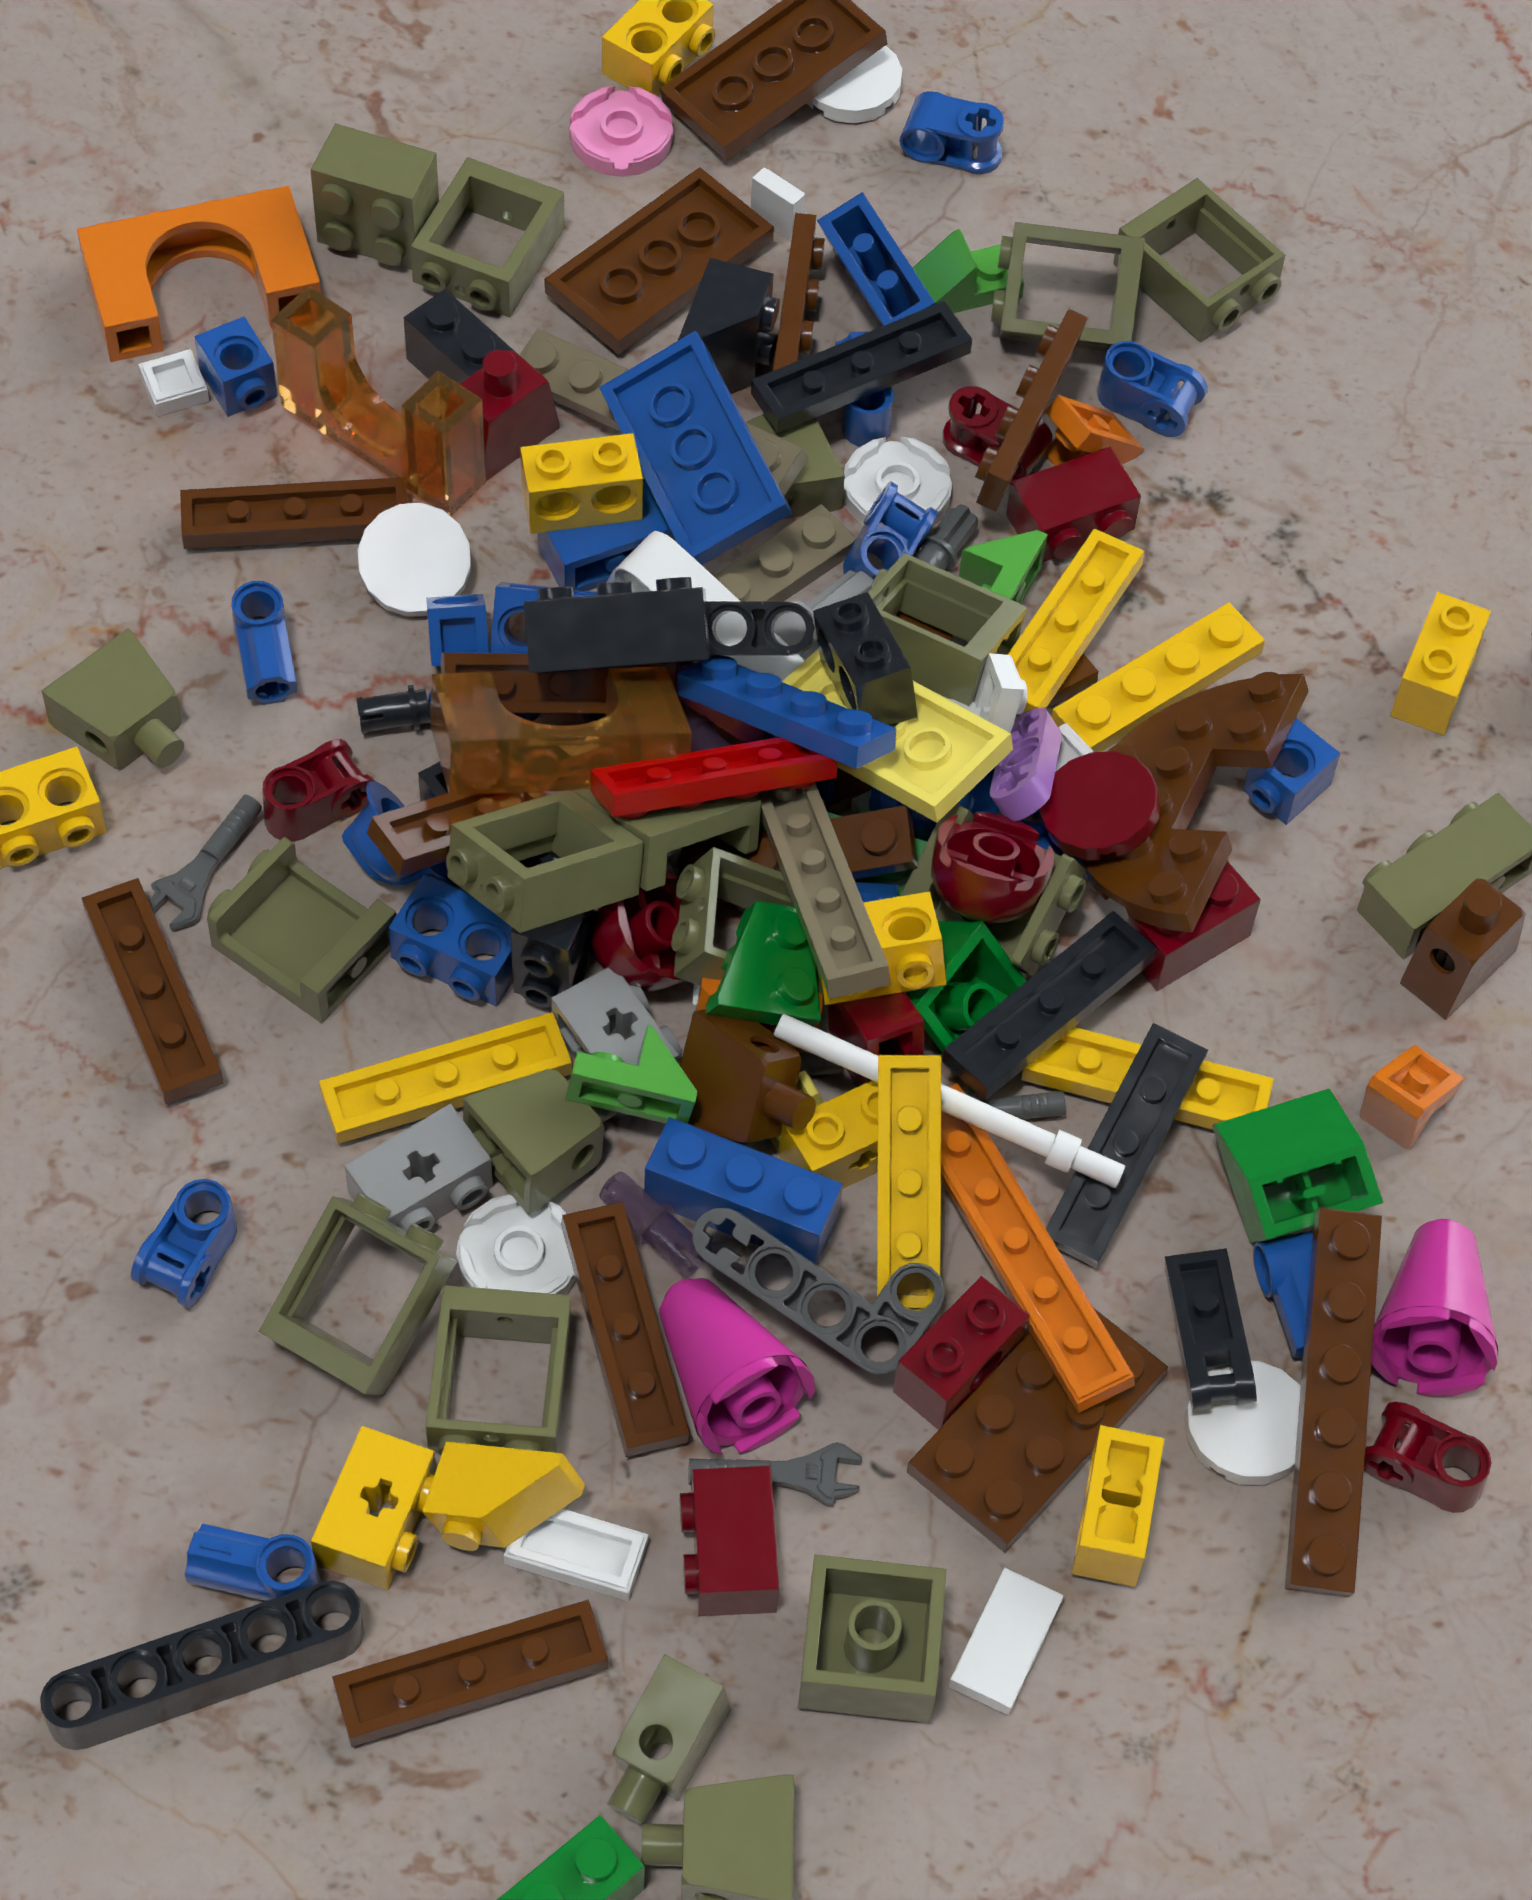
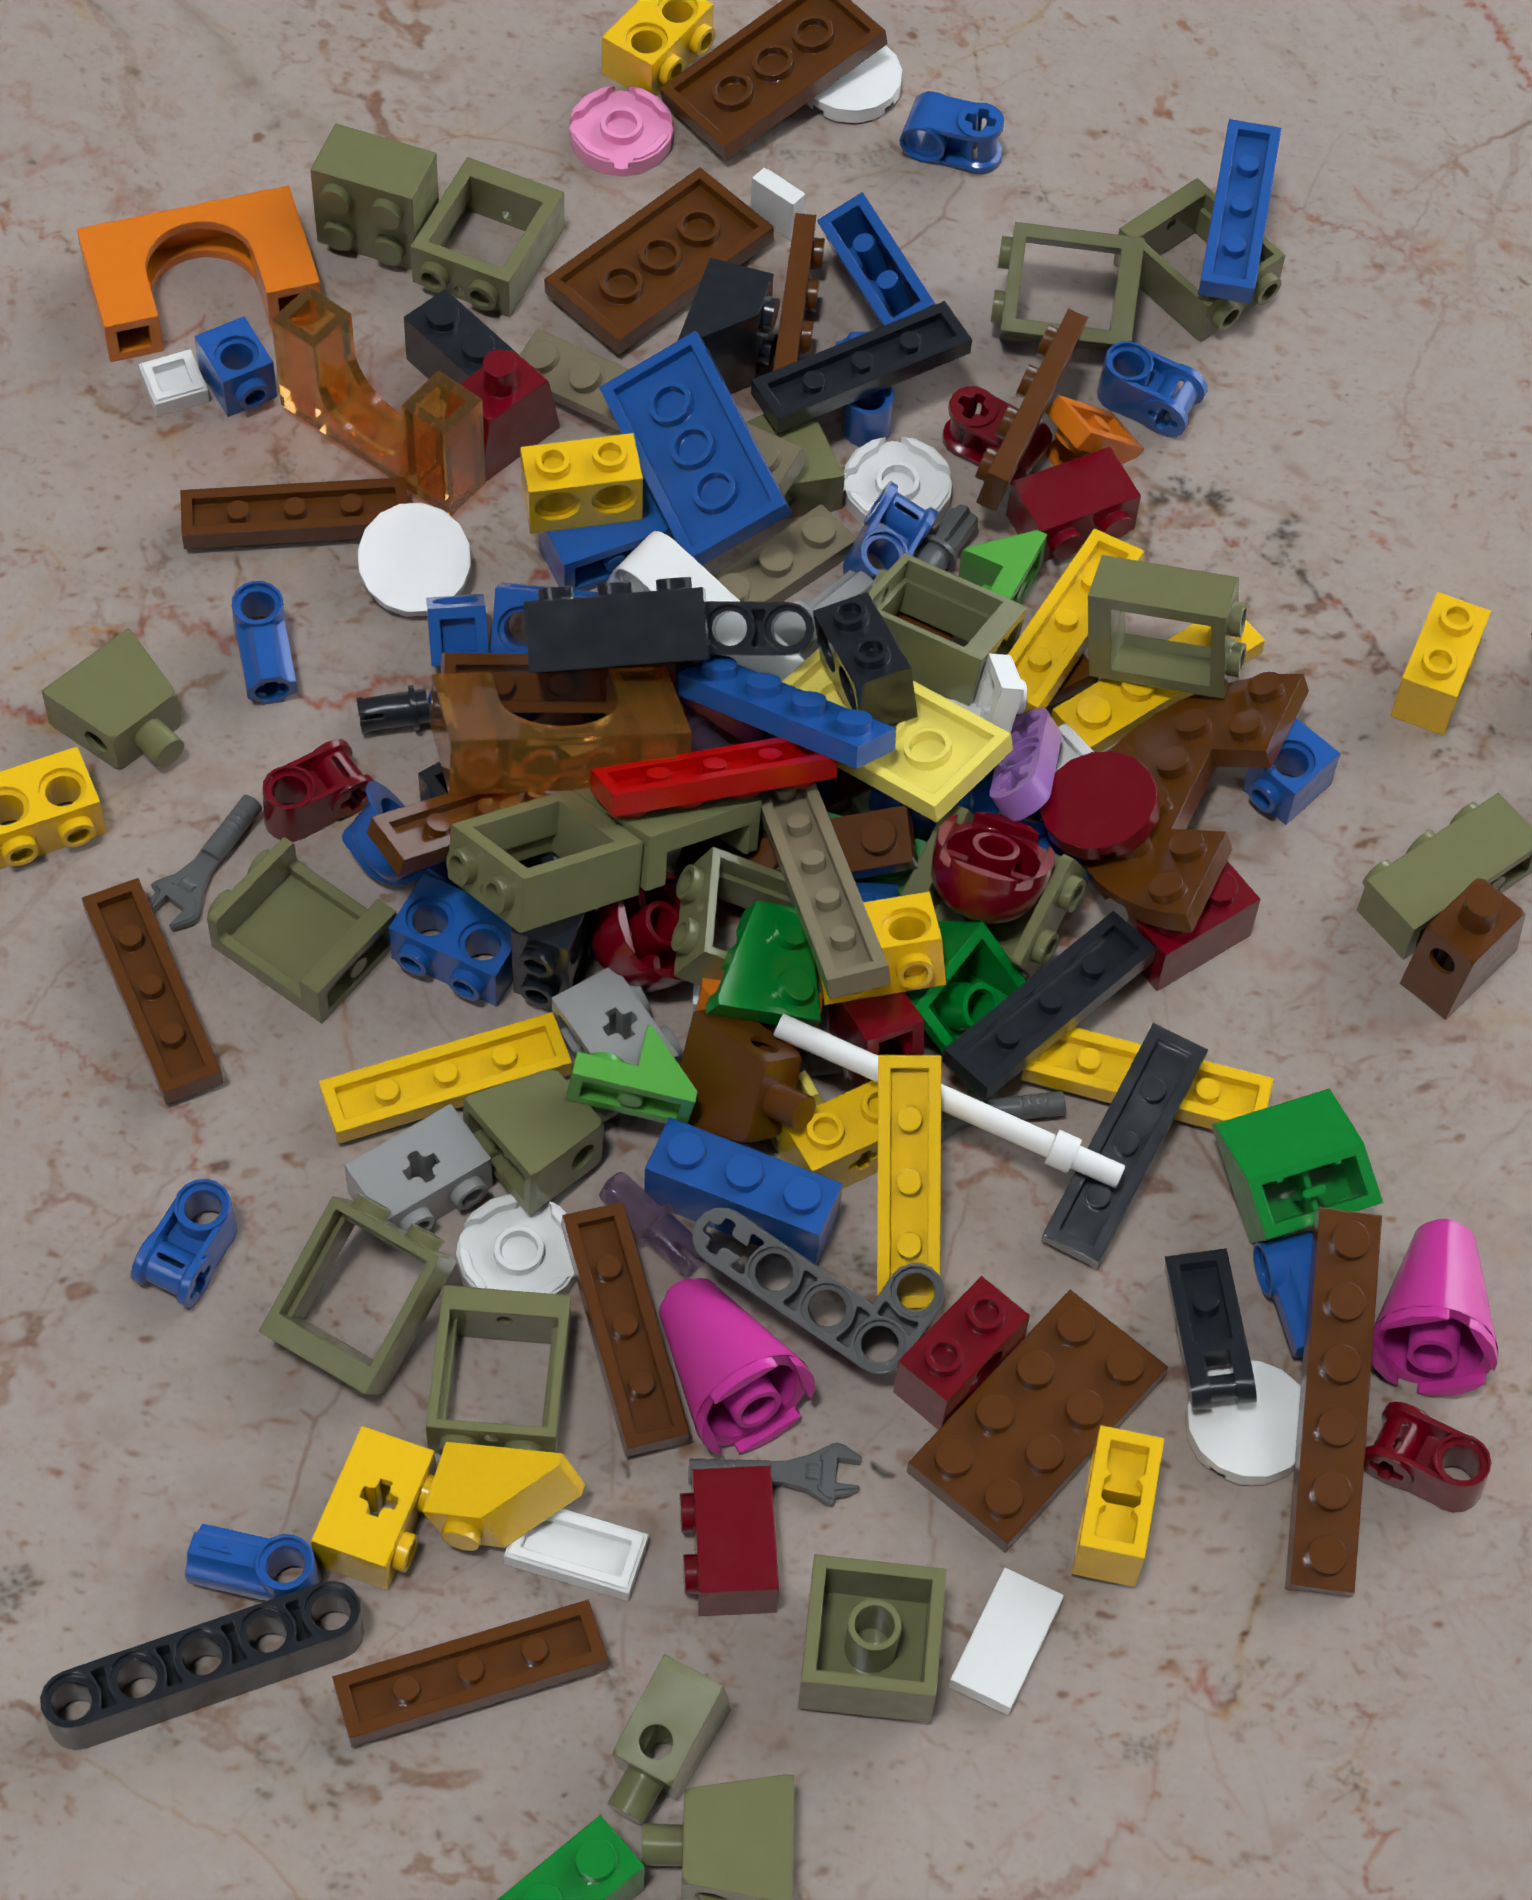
(962, 276): bright green slope -> none
(1030, 1265): orange tile -> none
(1170, 594): none -> olive window
(1240, 211): none -> blue plate
(1407, 1094): orange slope -> none

